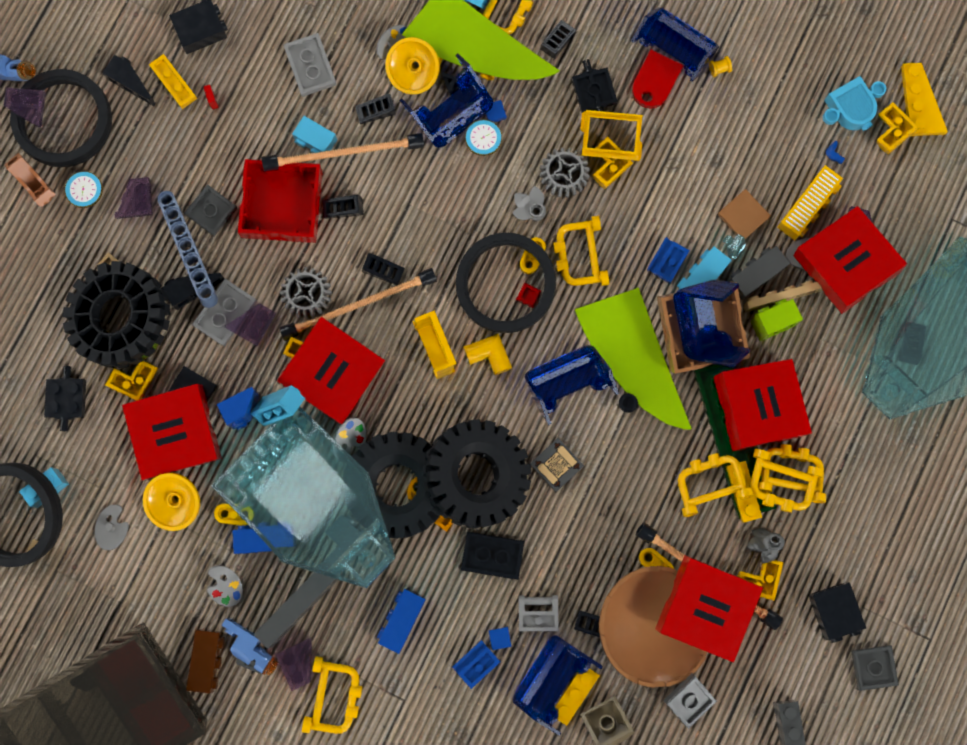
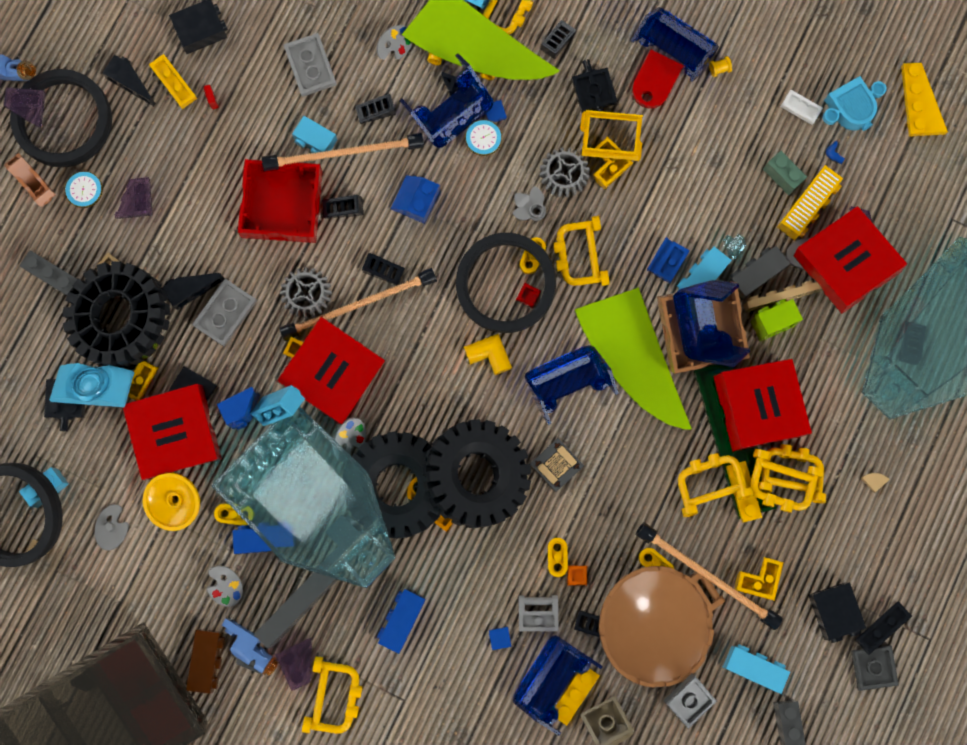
(48, 273): none -> dark grey brick
(92, 385): none -> medium azure slope
(188, 256): sand blue beam -> none
(210, 210): dark grey tile -> none
(252, 323): clear purple wing -> none
(401, 67): yellow dish -> none
(416, 198): none -> blue slope
(435, 344): yellow piece -> none
(476, 664): blue plate -> none
(492, 555): black tile -> none
(559, 557): none -> yellow plate
(577, 575): none -> orange tile
(628, 403): black plate -> none
(709, 608): red tile -> none
(744, 214): medium nougat tile -> none
(756, 668): none -> medium azure brick
(763, 543): dark grey plate -> none
(785, 173): none -> sand green brick
(801, 107): none -> white plate
(875, 481): none -> tan tile
(883, 628): none -> black tile
(900, 128): yellow brick -> none

